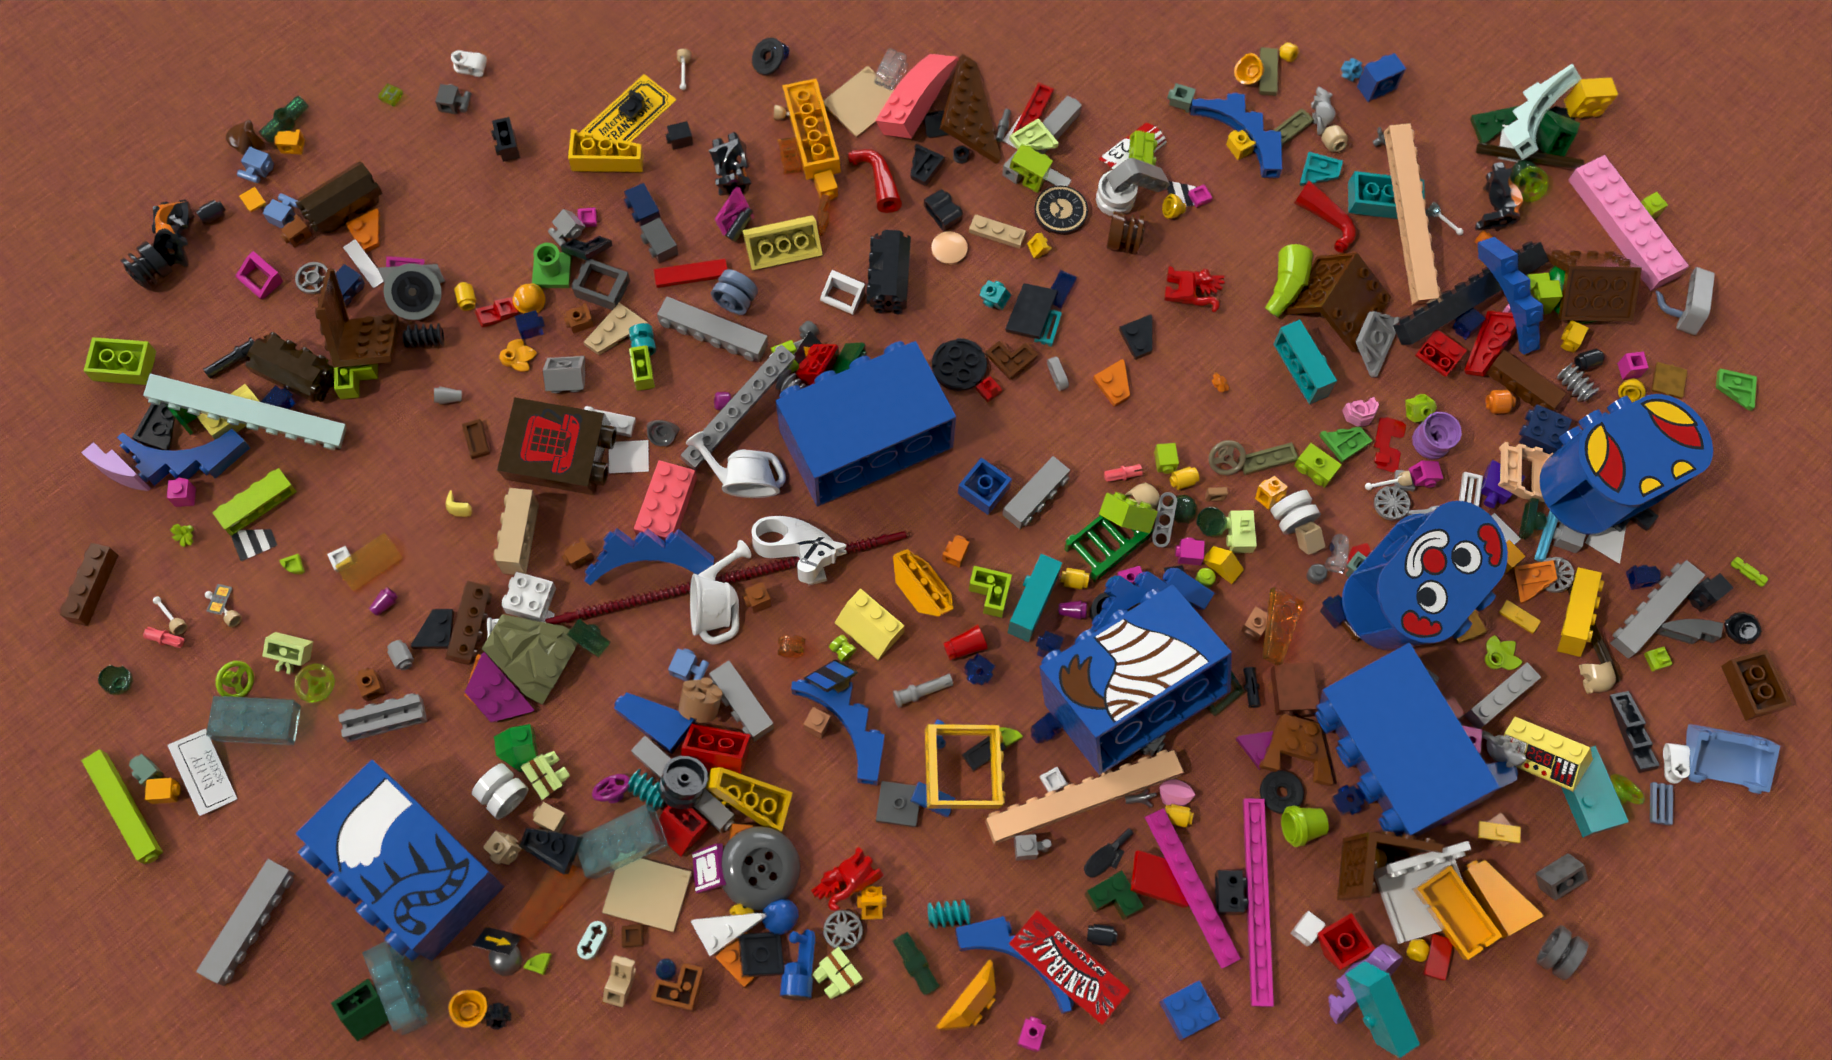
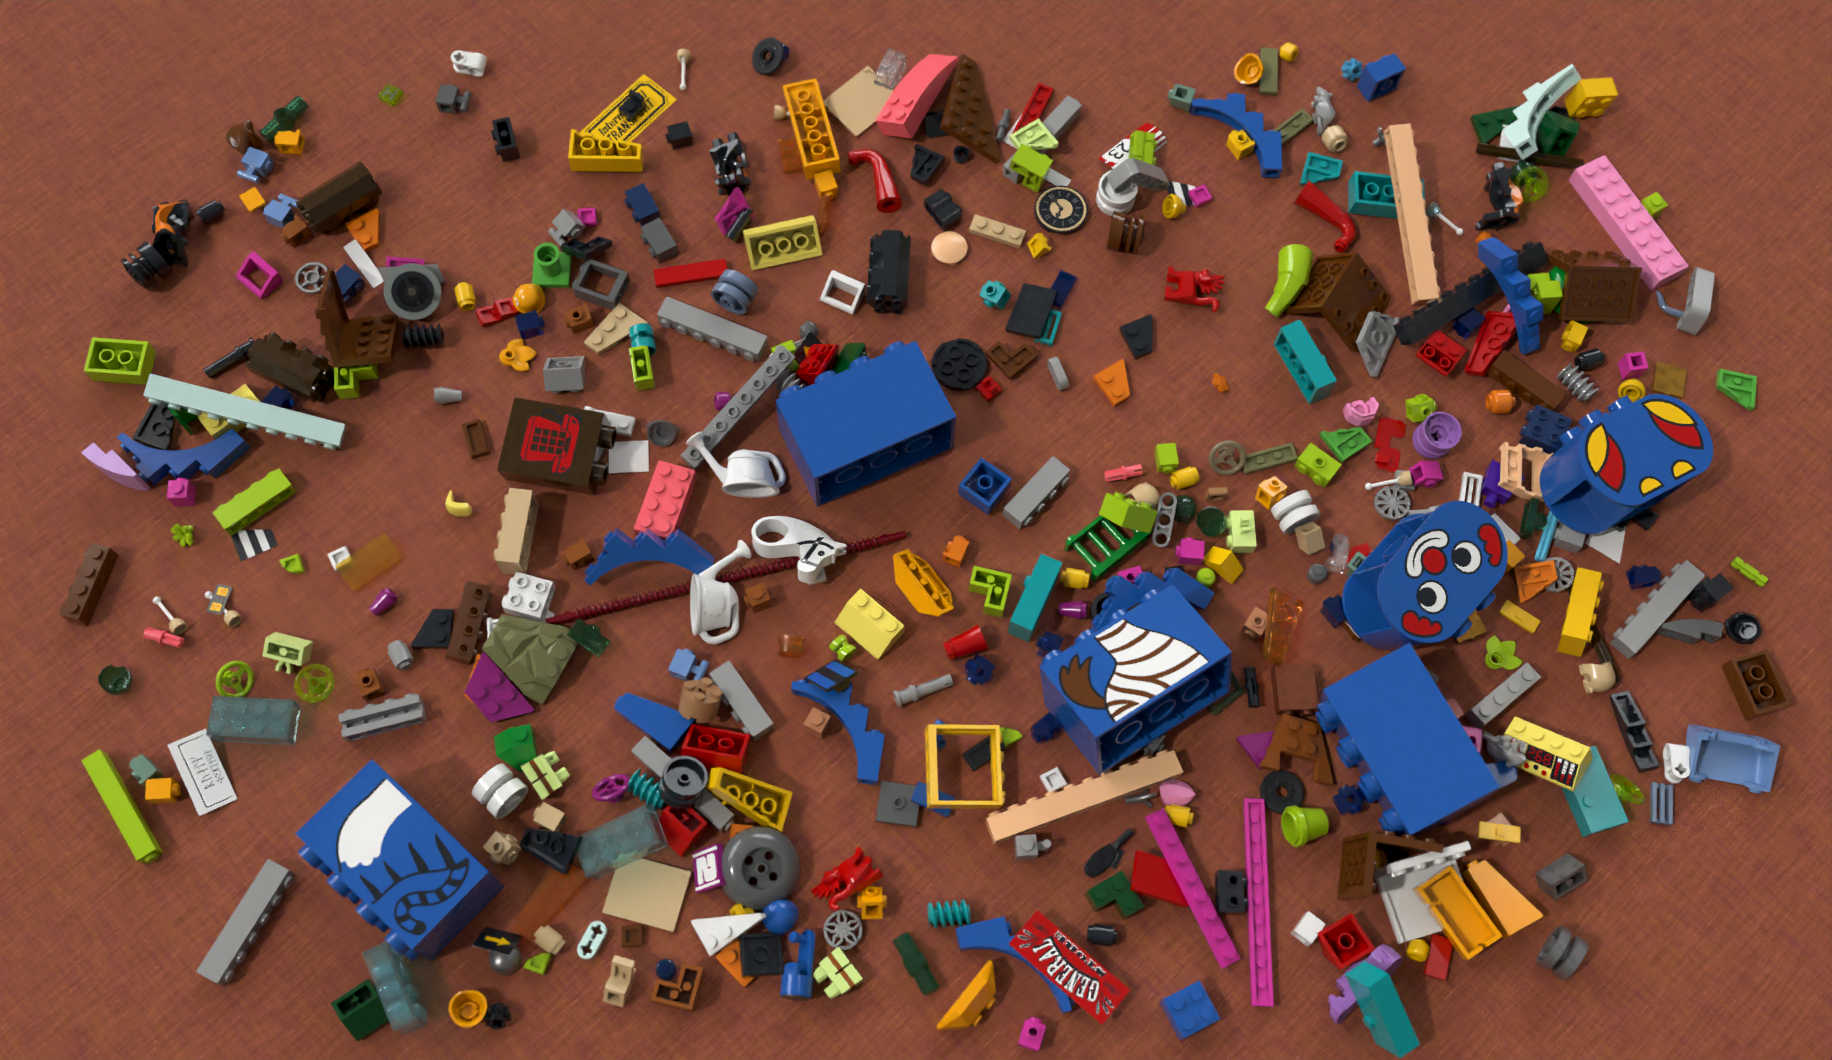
(549, 939): none -> tan brick
(1658, 659): lime tile -> none

